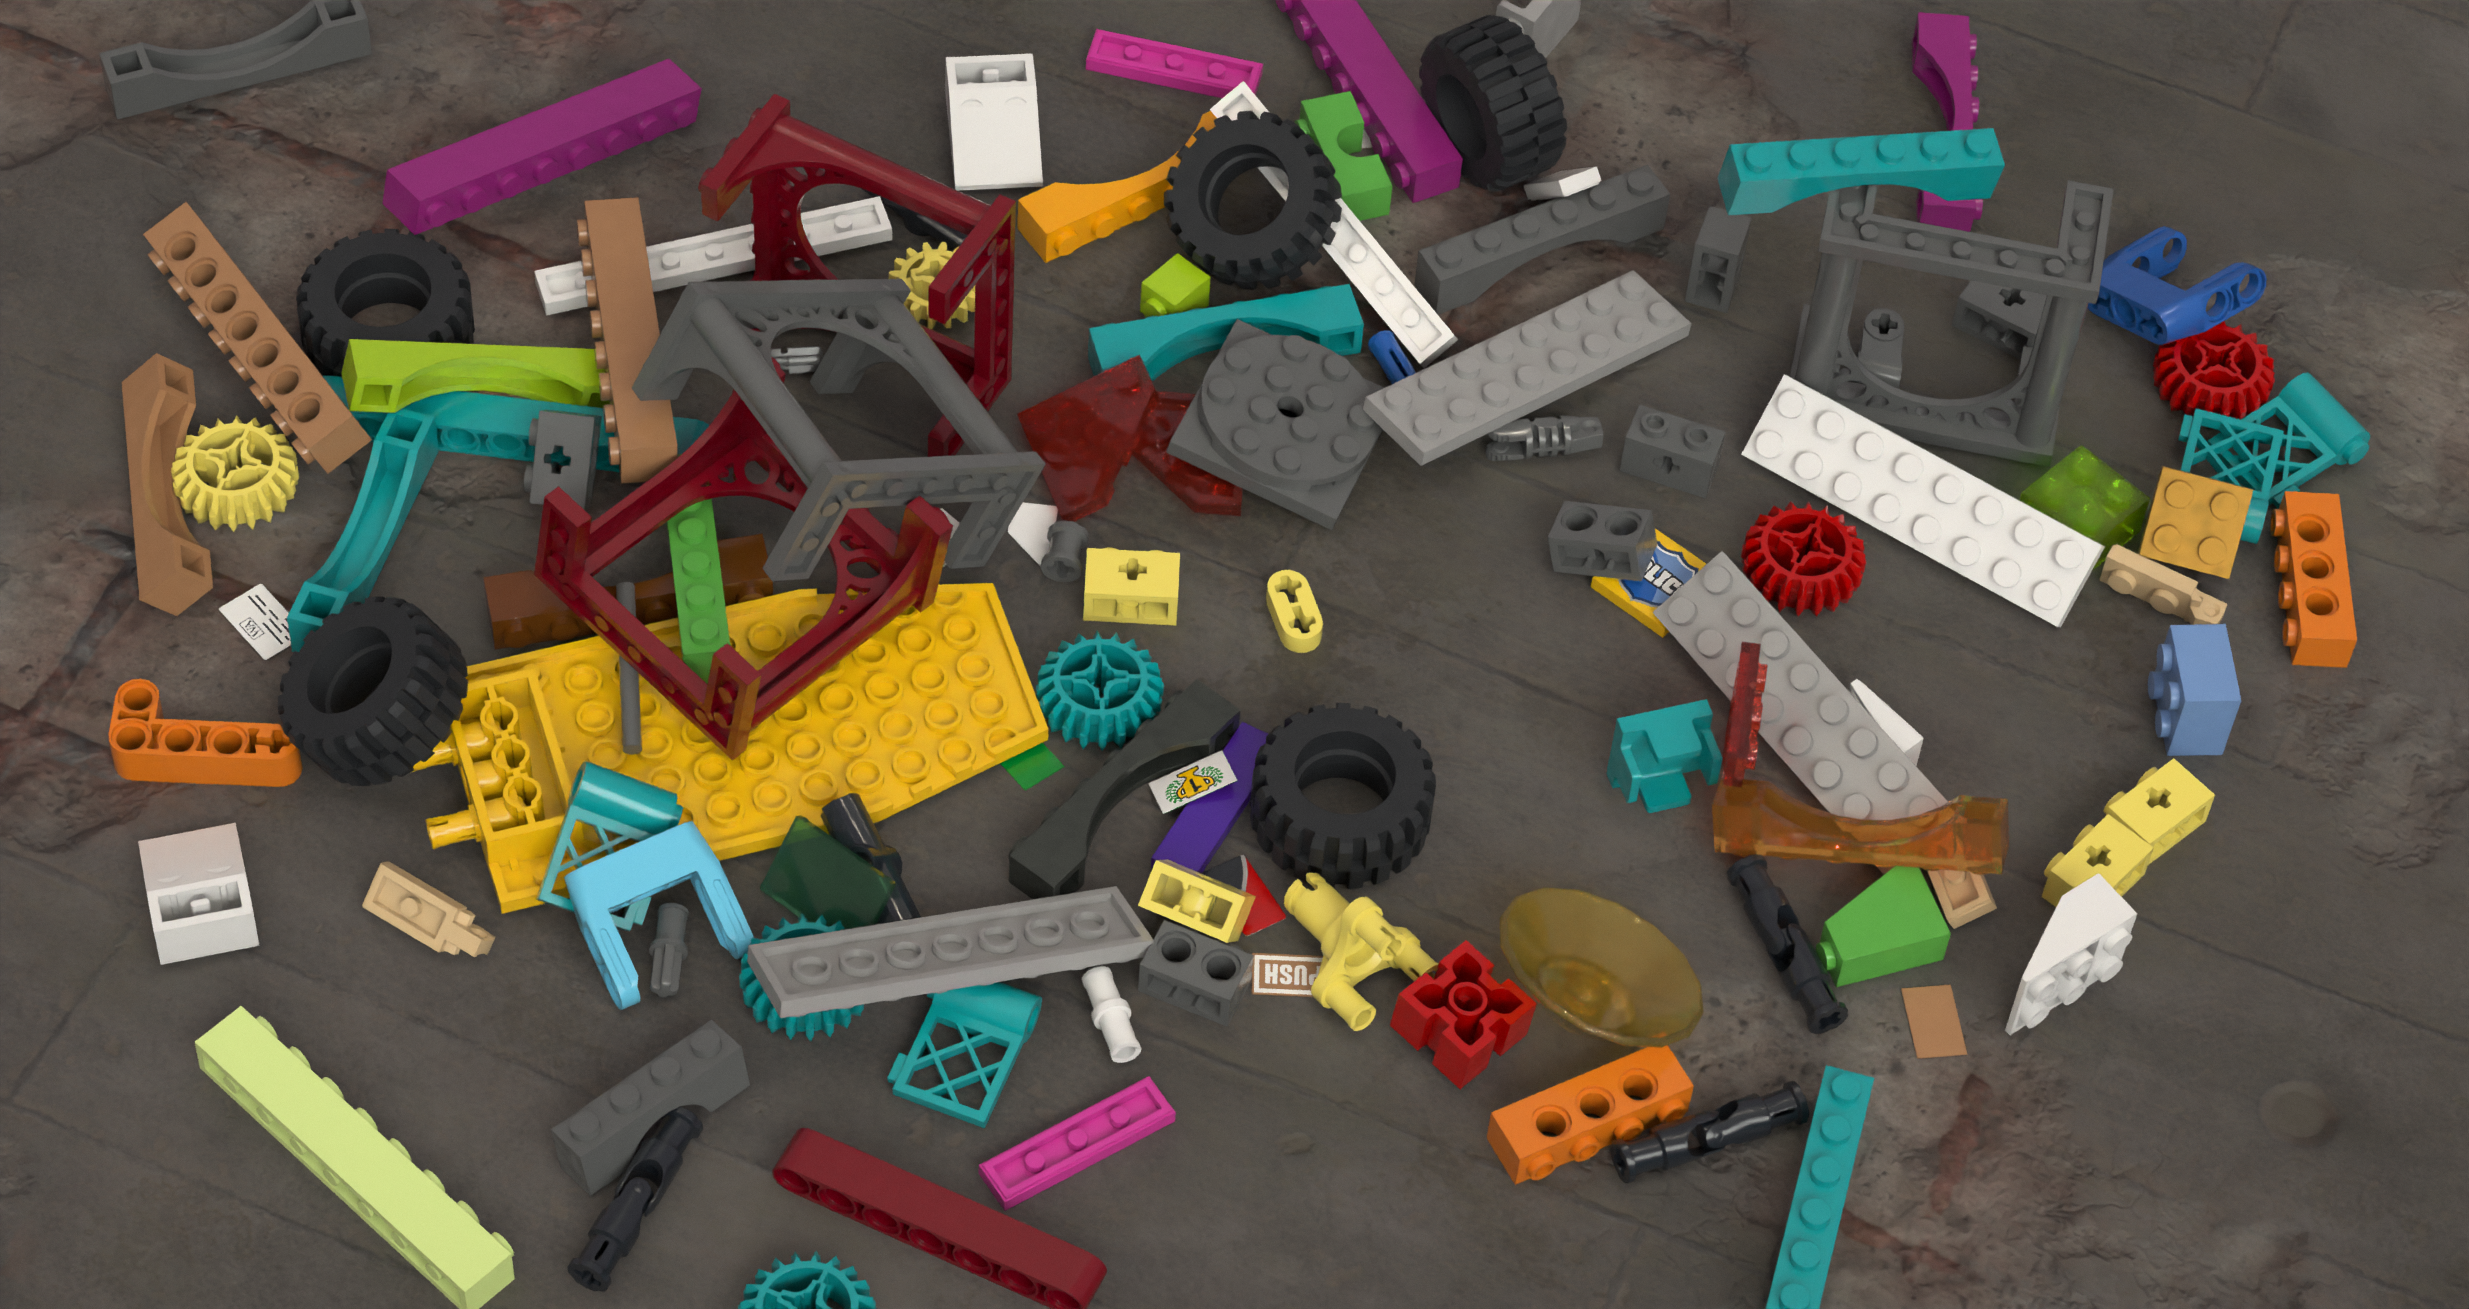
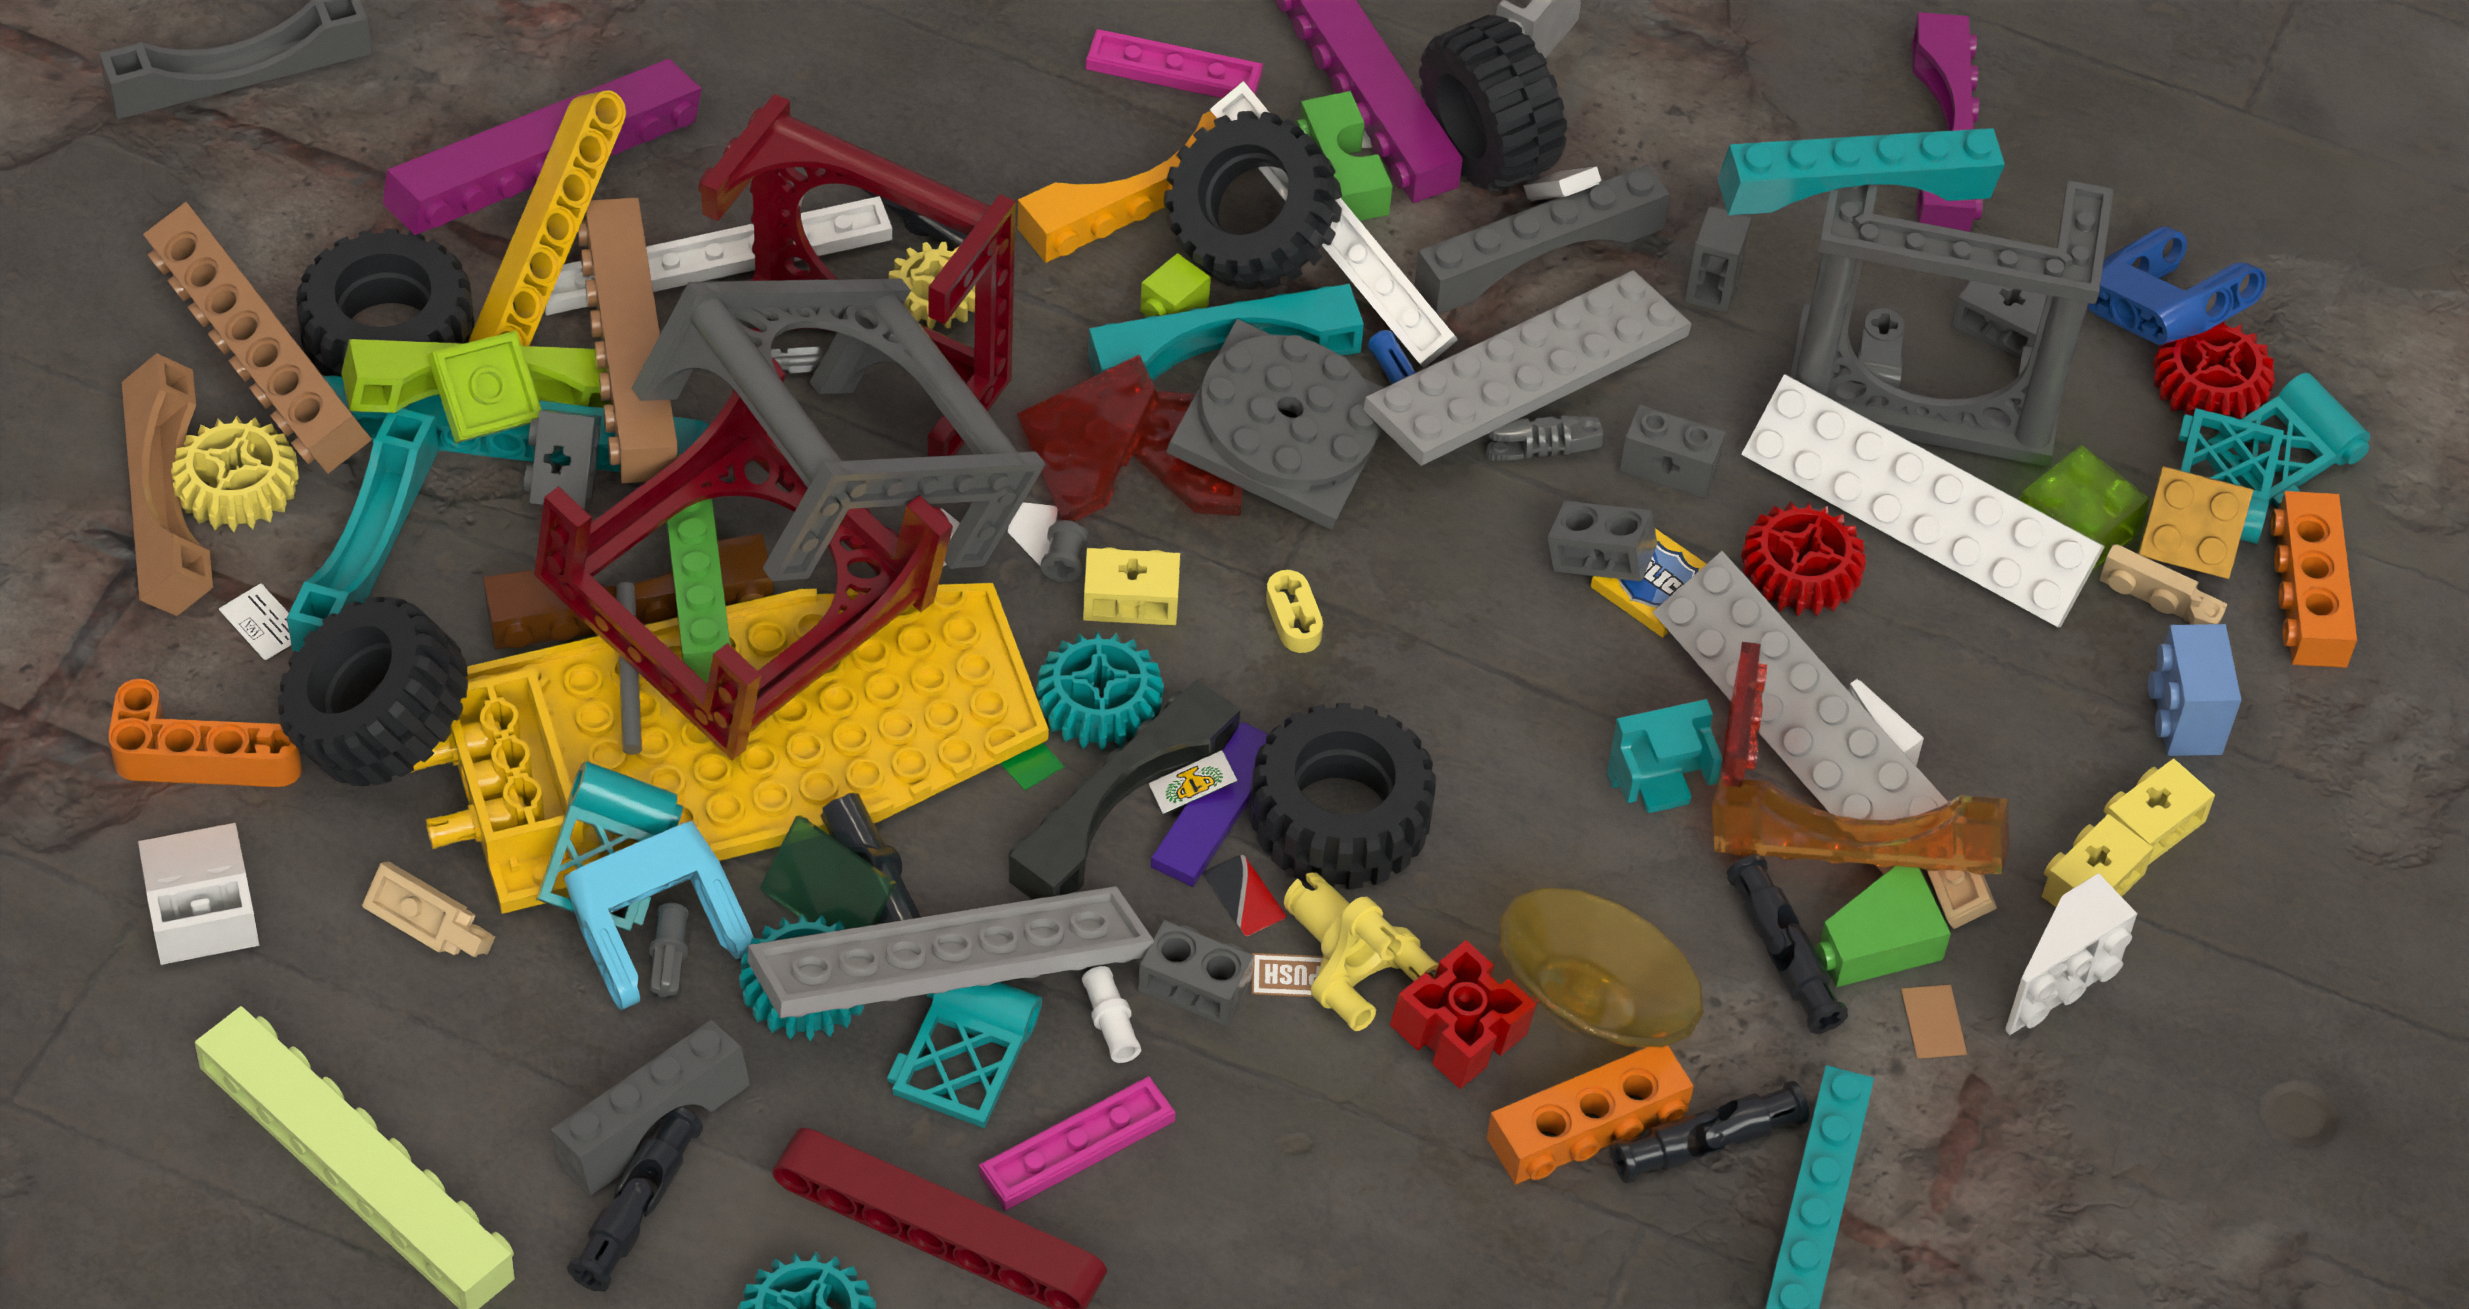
(485, 386): none -> lime tile
(553, 208): none -> yellow beam
(993, 121): white slope -> none
(1196, 900): light yellow brick -> none

